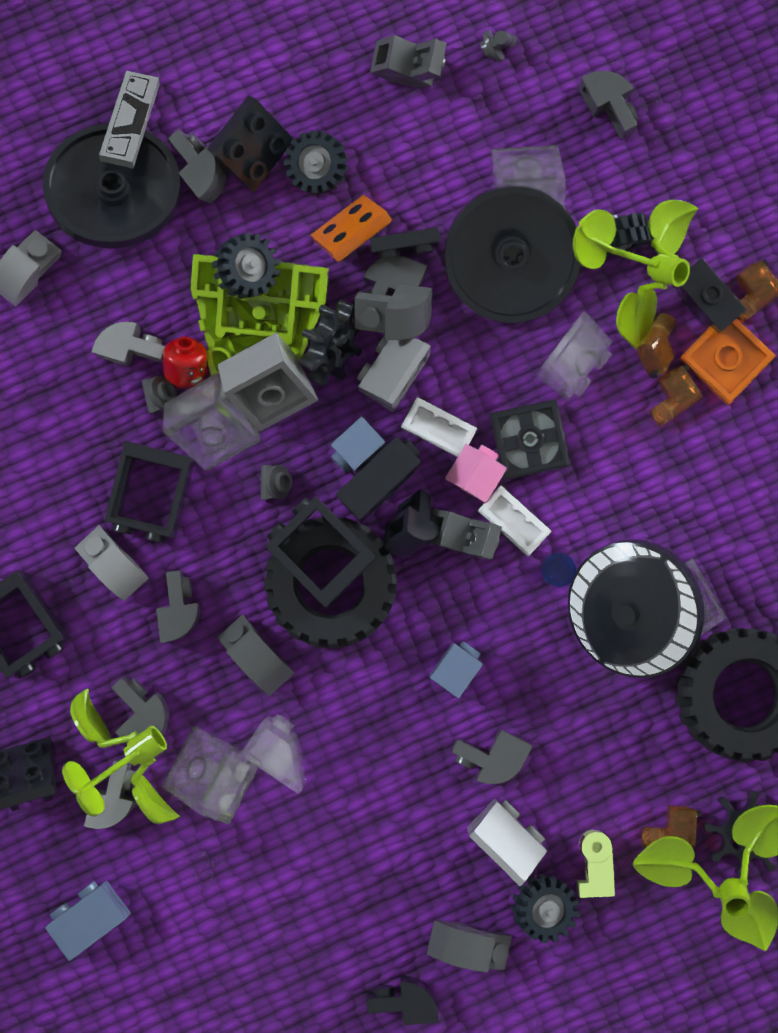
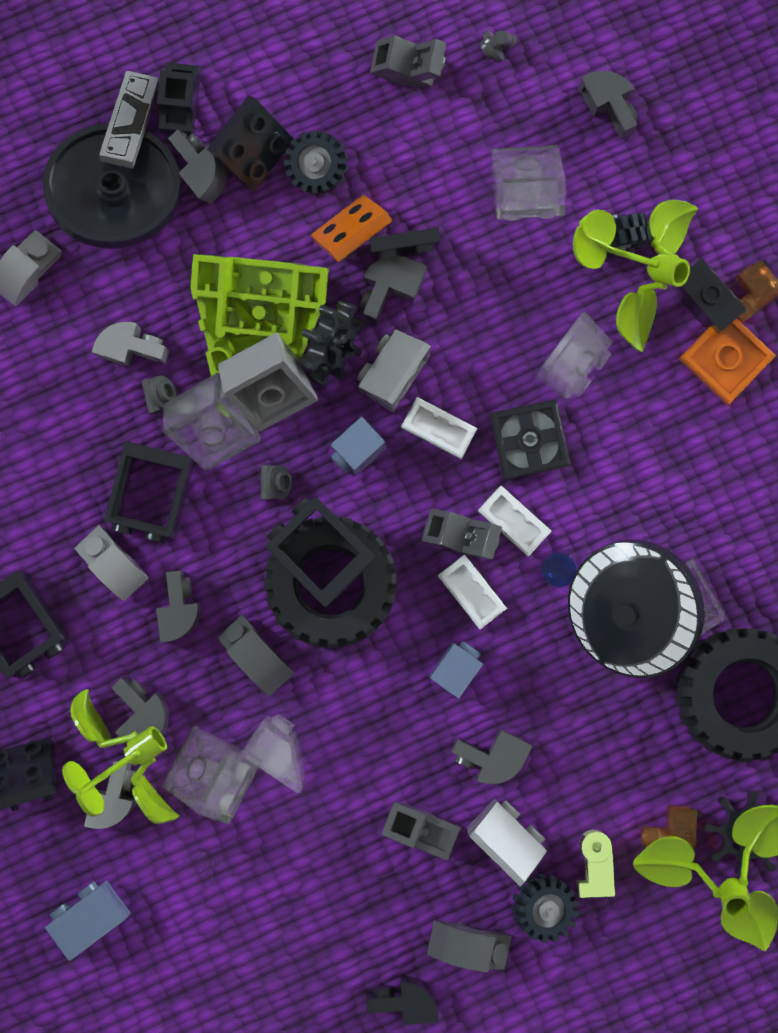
(178, 97): none -> black brick
(185, 362): red head -> none
(246, 266): black wheel -> none
(380, 478): black window -> none
(399, 315): dark grey brick -> none
(410, 526): black brick -> none
(421, 830): none -> dark grey brick
(472, 592): none -> white plate
(476, 472): bright pink brick -> none
(512, 253): black dish -> none
(655, 348): clear orange piece -> none
(680, 395): clear orange piece -> none

